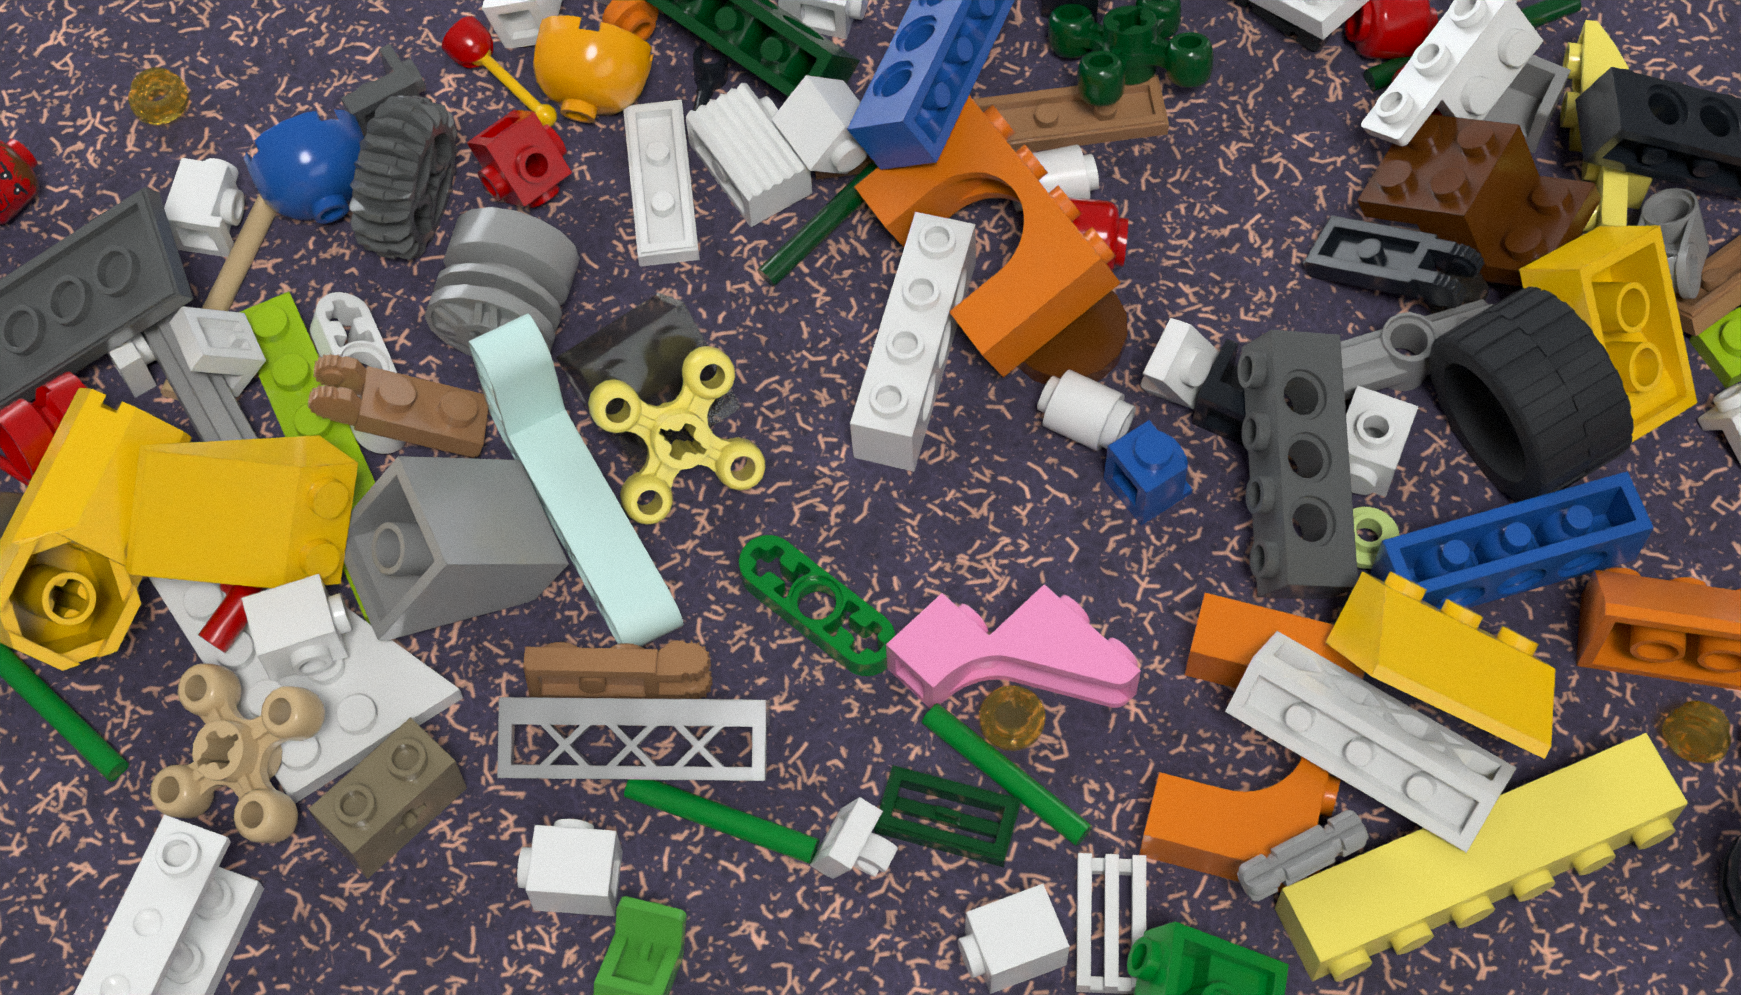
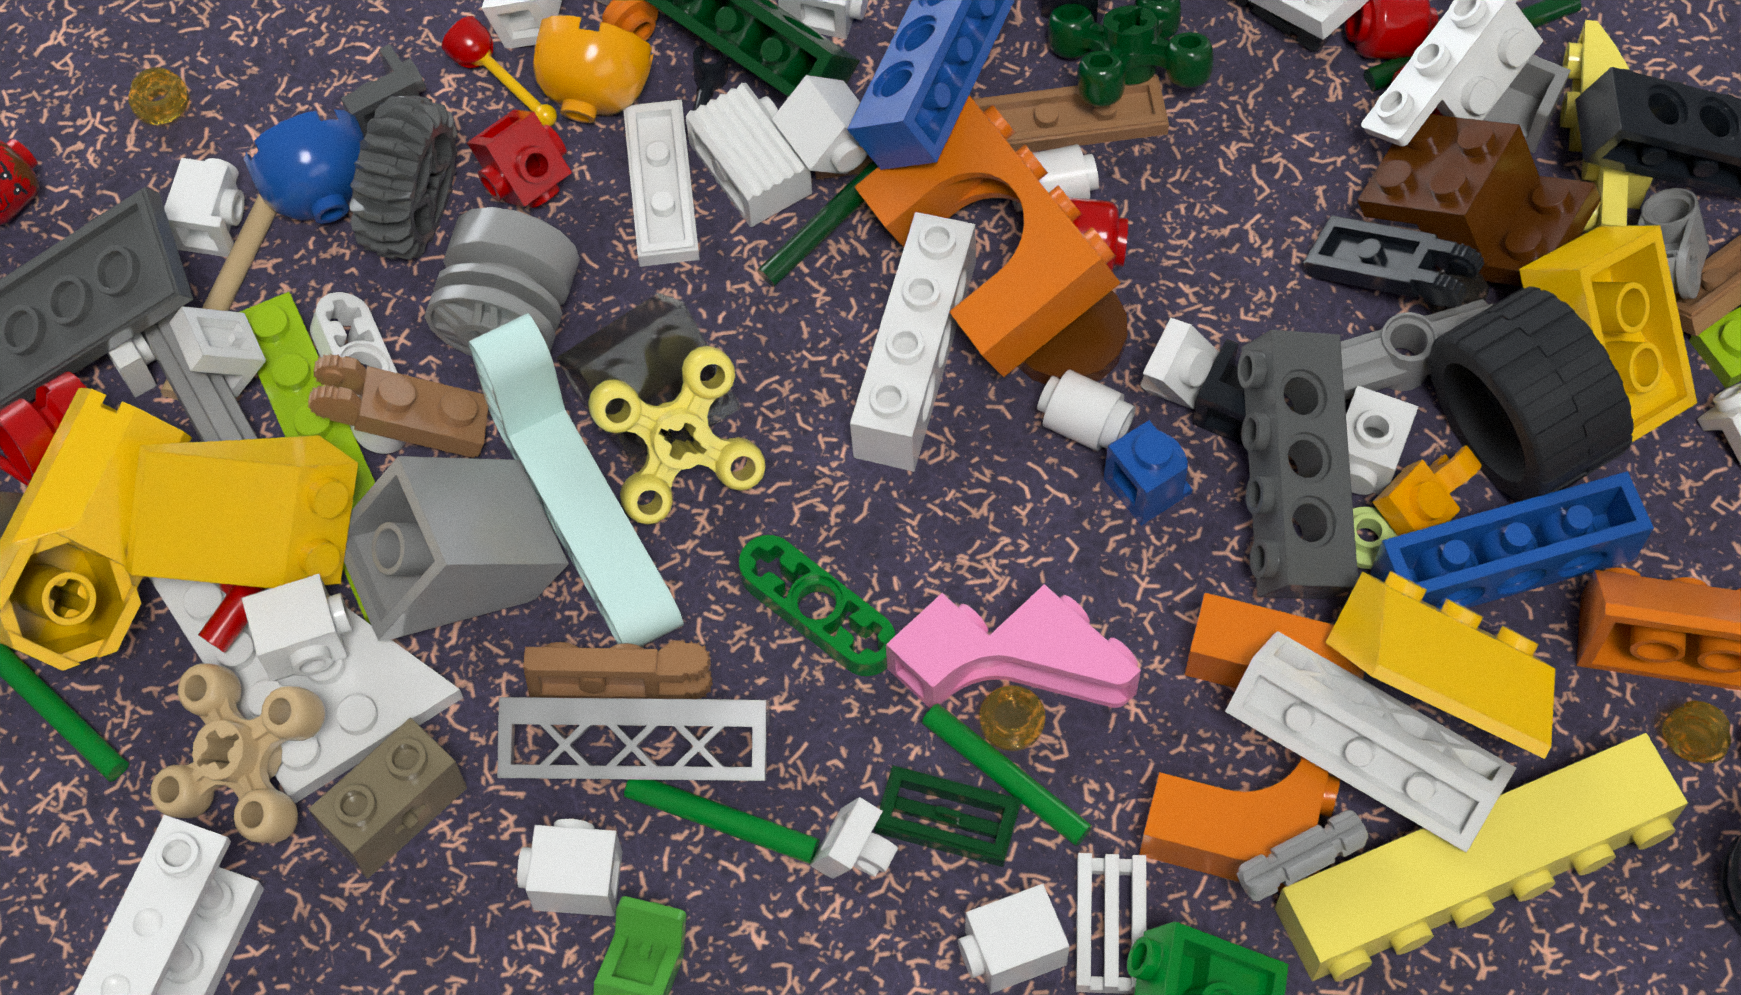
(1421, 493): none -> light orange plate

